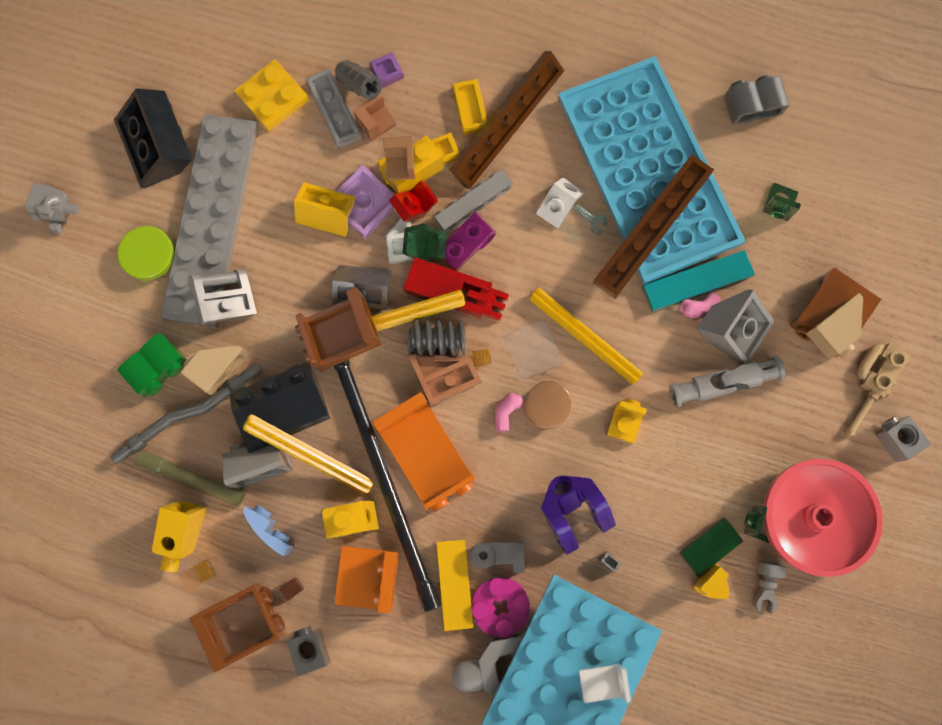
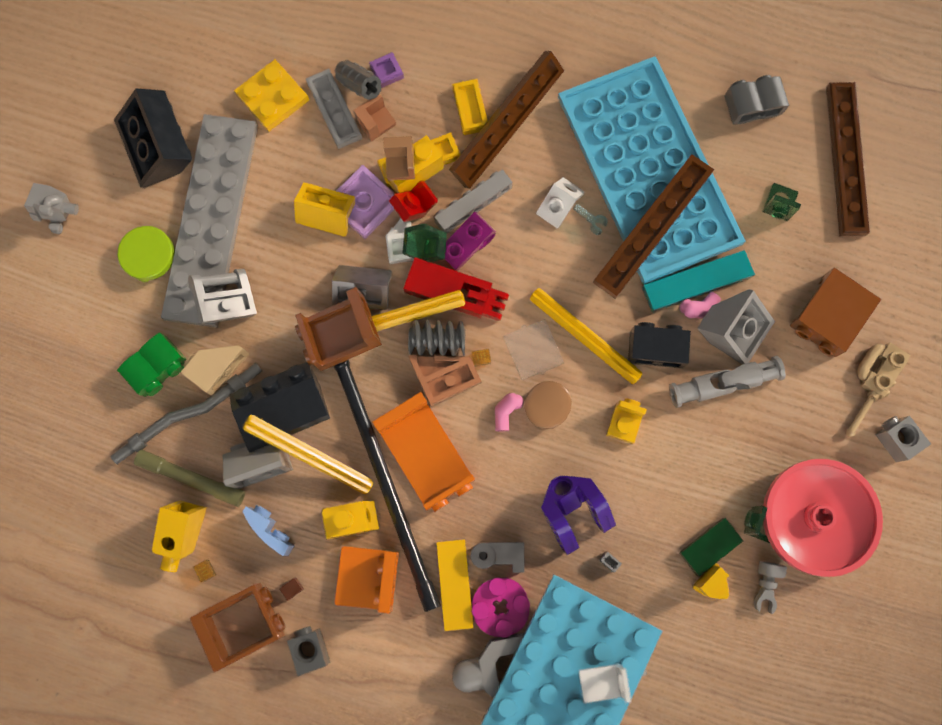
(659, 345): none -> black brick
(839, 329): tan slope -> none
(847, 159): none -> reddish brown tile

